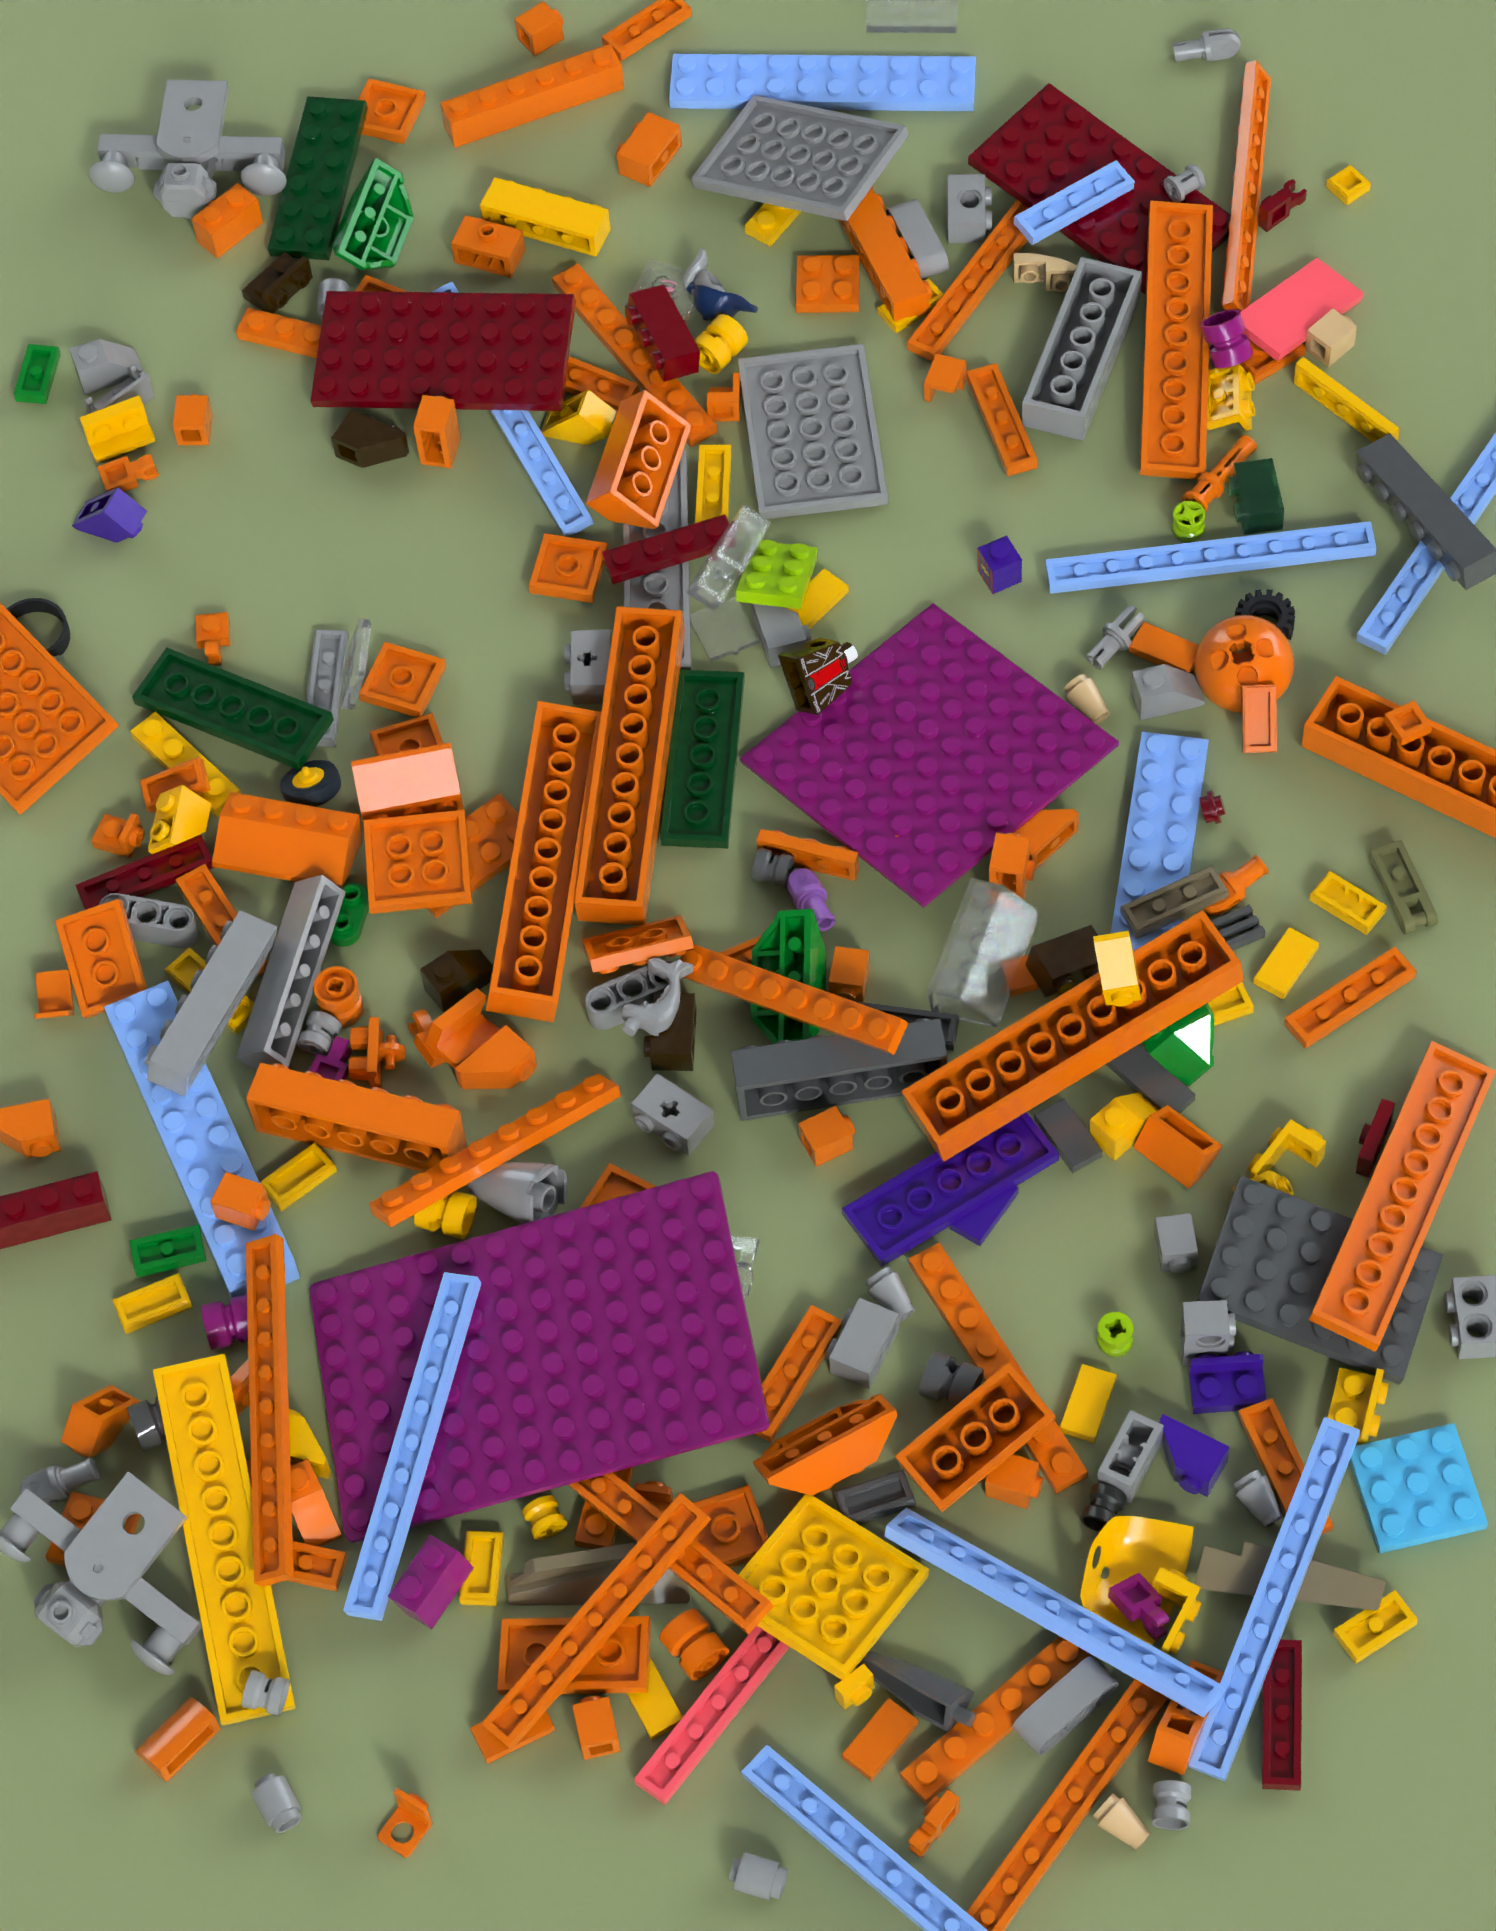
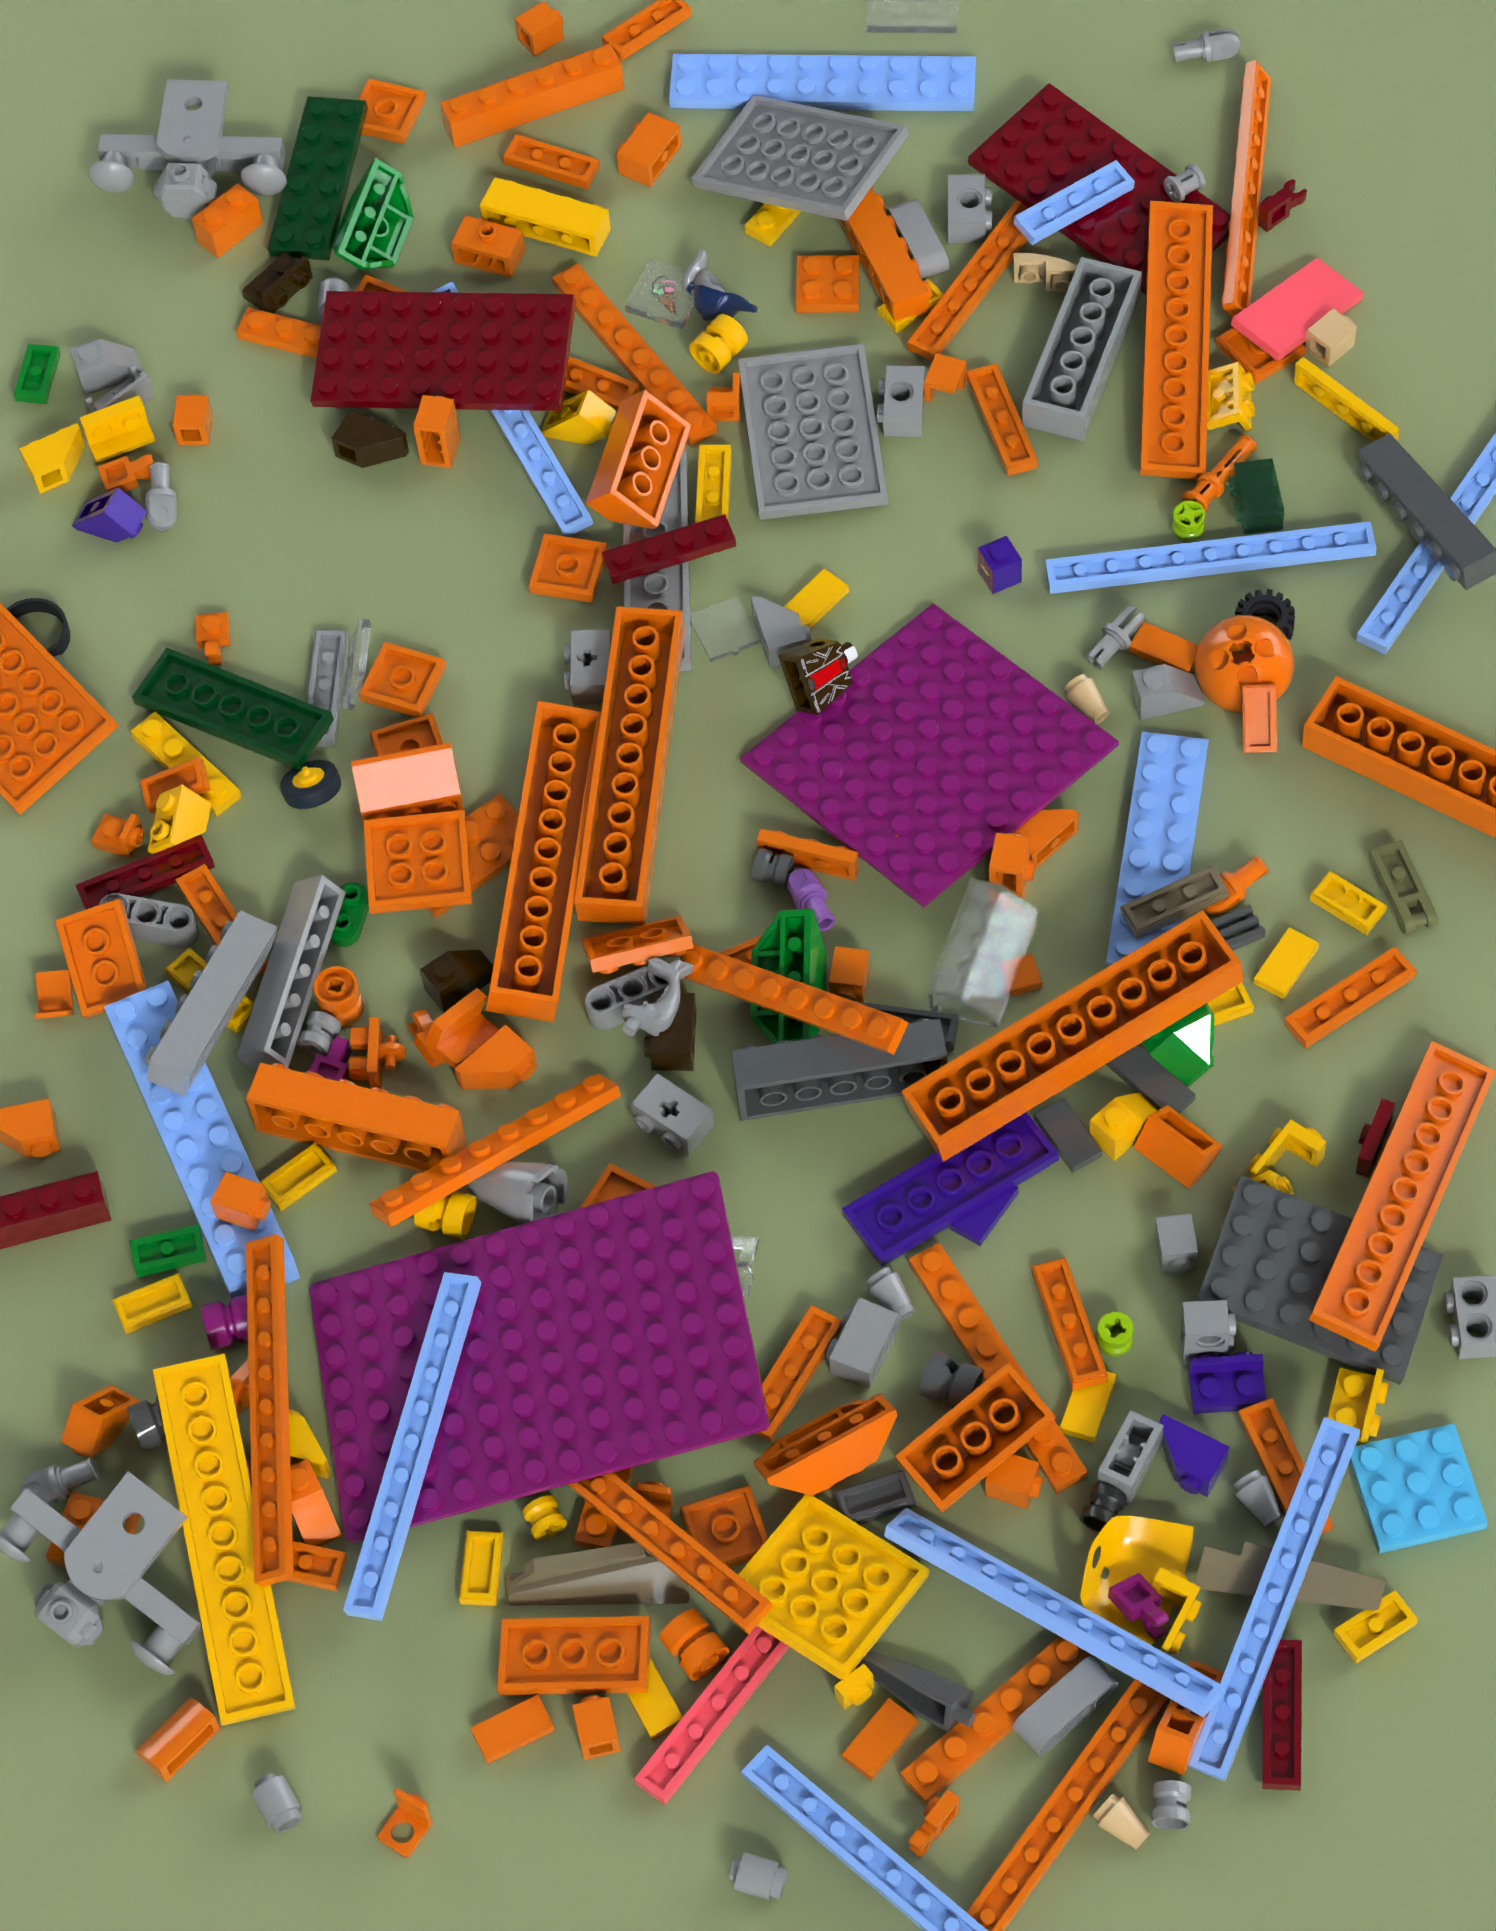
(53, 458): none -> yellow slope
(160, 499): none -> light grey arm
(265, 1693): light grey wheel -> none
(285, 839): orange slope -> none
(431, 1582): magenta brick -> none
(551, 161): none -> orange plate
(596, 1621): orange plate -> none
(663, 333): dark red brick -> none
(703, 759): dark green plate -> none
(728, 558): clear slope -> none
(777, 575): lime plate -> none
(826, 1135): orange brick -> none
(903, 401): none -> light grey brick
(1063, 961): dark brown brick -> none
(1069, 1324): none -> orange tile
(1117, 968): yellow slope -> none
(1212, 807): dark red plate -> none
(1225, 334): magenta wheel -> none
(1348, 184): yellow tile -> none
(1407, 723): orange plate -> none

